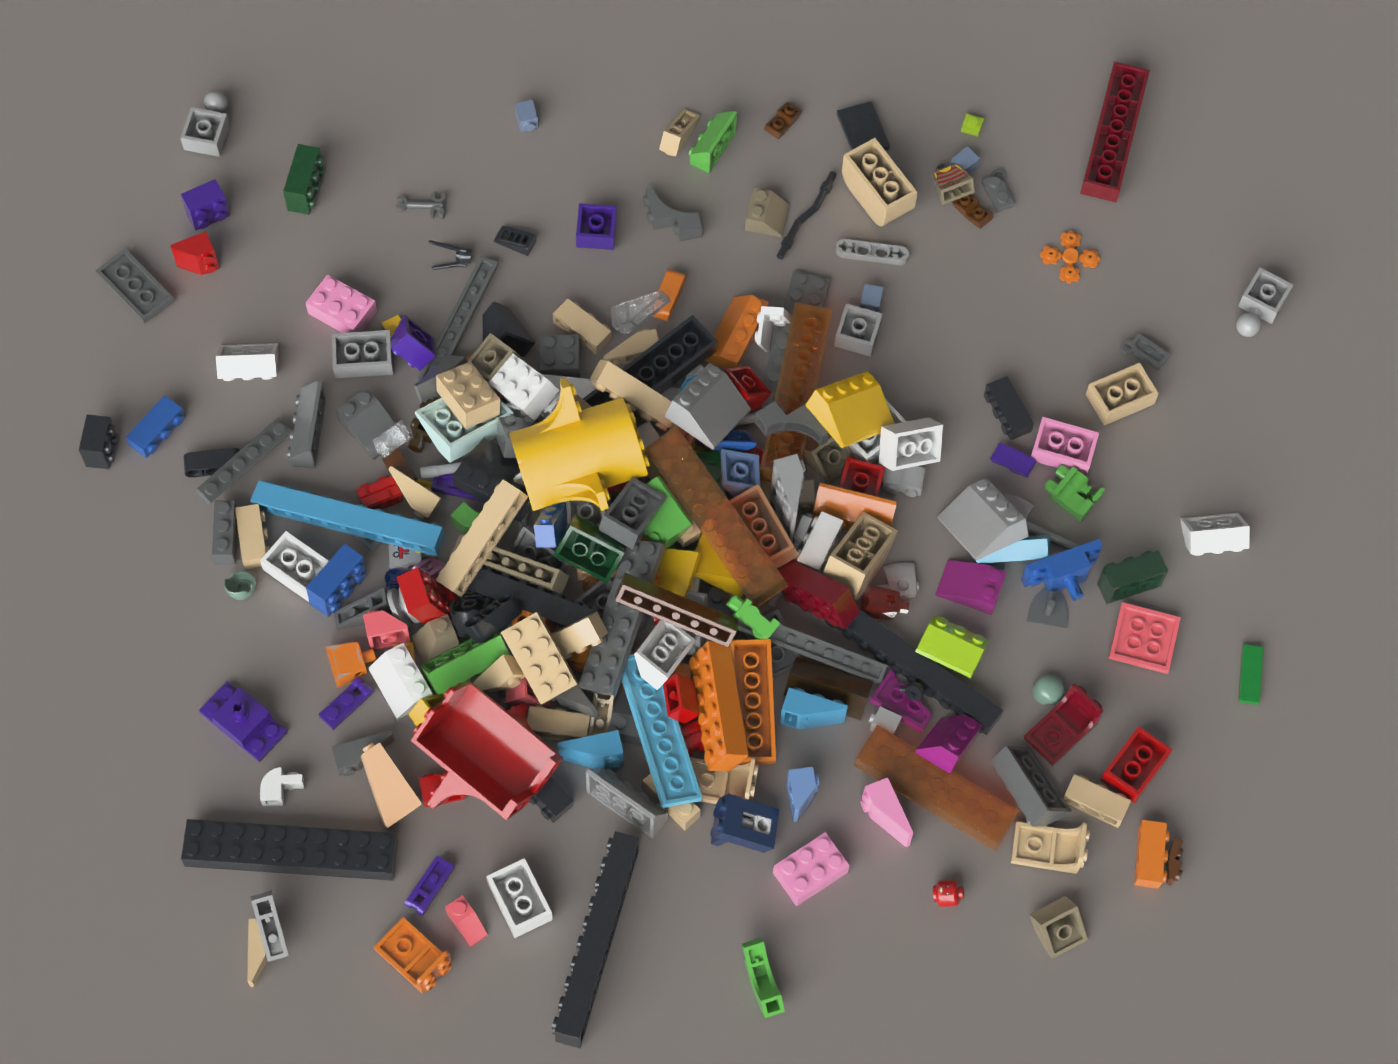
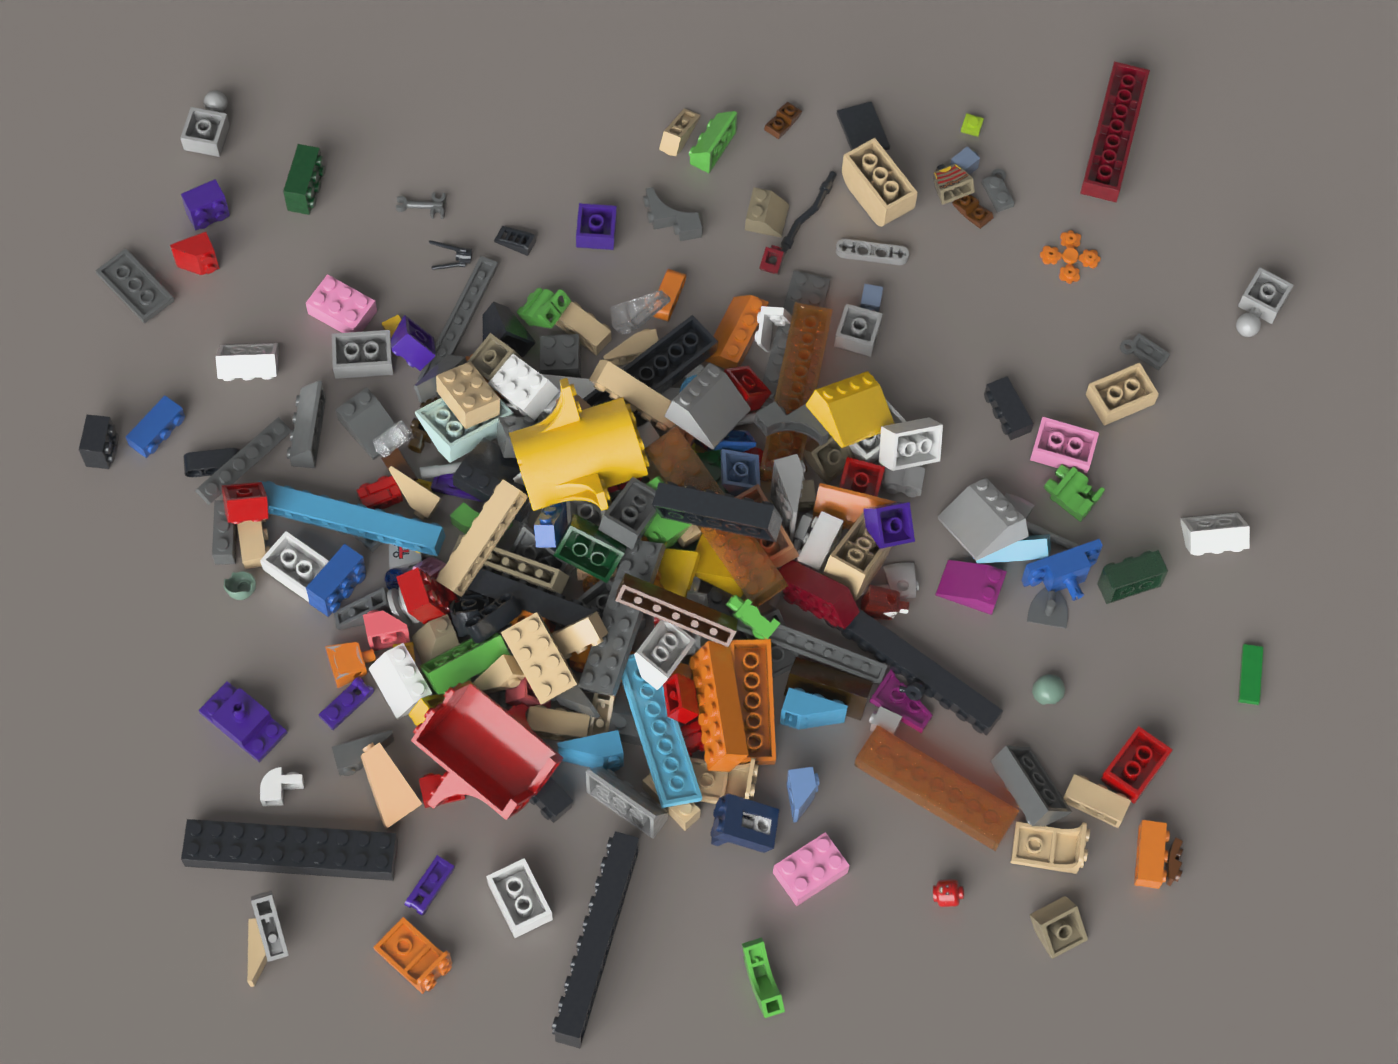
(245, 502): none -> red slope
(466, 920): coral slope -> none
(526, 115): sand blue brick -> none
(543, 306): none -> bright green hips
(717, 511): none -> black brick
(766, 265): none -> dark red brick
(886, 810): bright pink slope -> none
(890, 524): none -> dark purple slope
(949, 741): magenta slope -> none
(952, 646): lime slope -> none
(1013, 459): dark purple slope -> none
(1065, 725): dark red bracket -> none
(1144, 638): coral plate -> none

